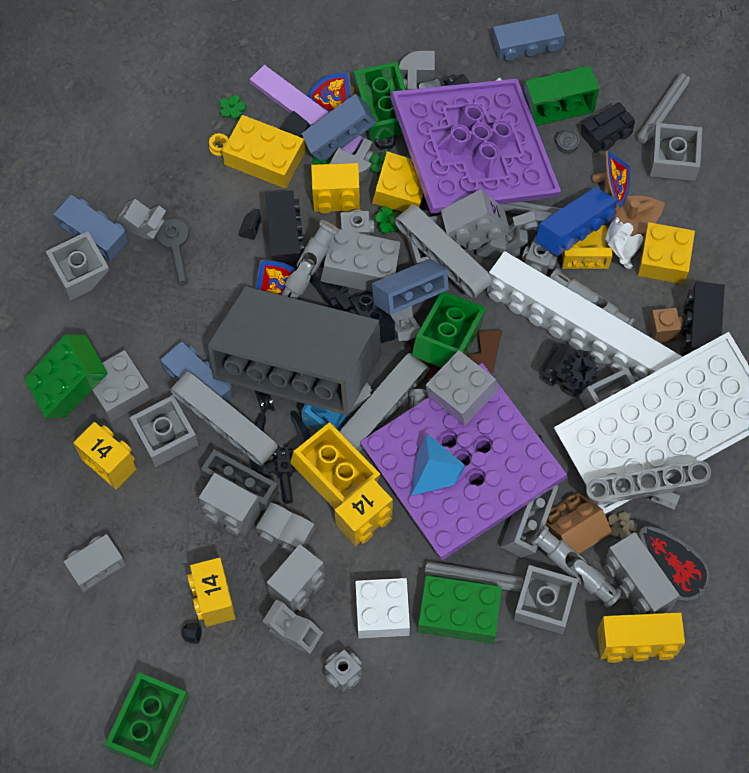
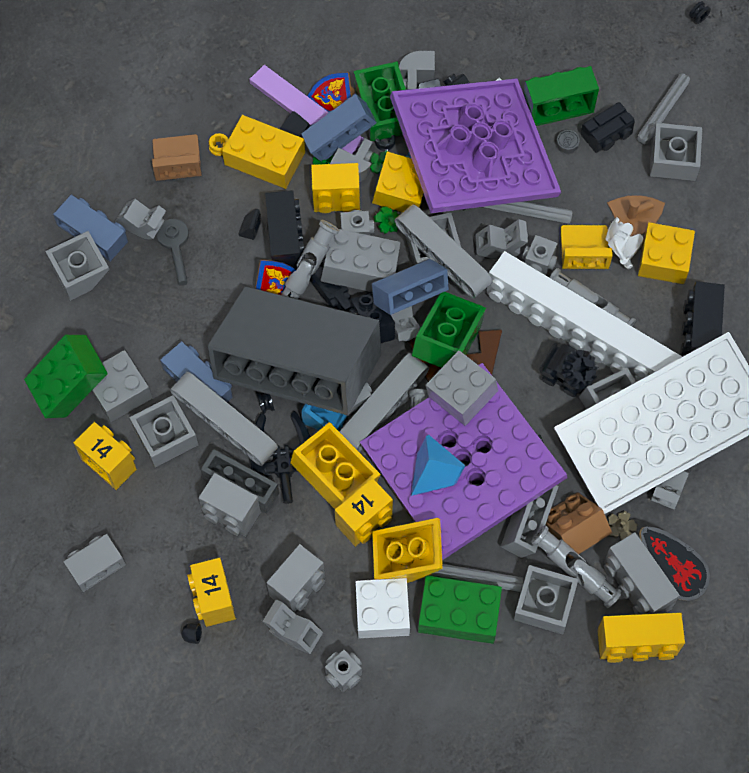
(147, 721): green brick -> none
(176, 157): none -> medium nougat bracket
(232, 107): green plant -> none
(284, 528): light grey brick -> none
(408, 550): none -> yellow slope
(475, 220): light grey brick -> none
(528, 37): sand blue brick -> none
(531, 219): light grey plate -> none
(576, 221): blue brick -> none
(615, 179): shield -> none
(658, 474): light grey beam -> none
(665, 325): medium nougat brick -> none
(699, 12): none -> black bush

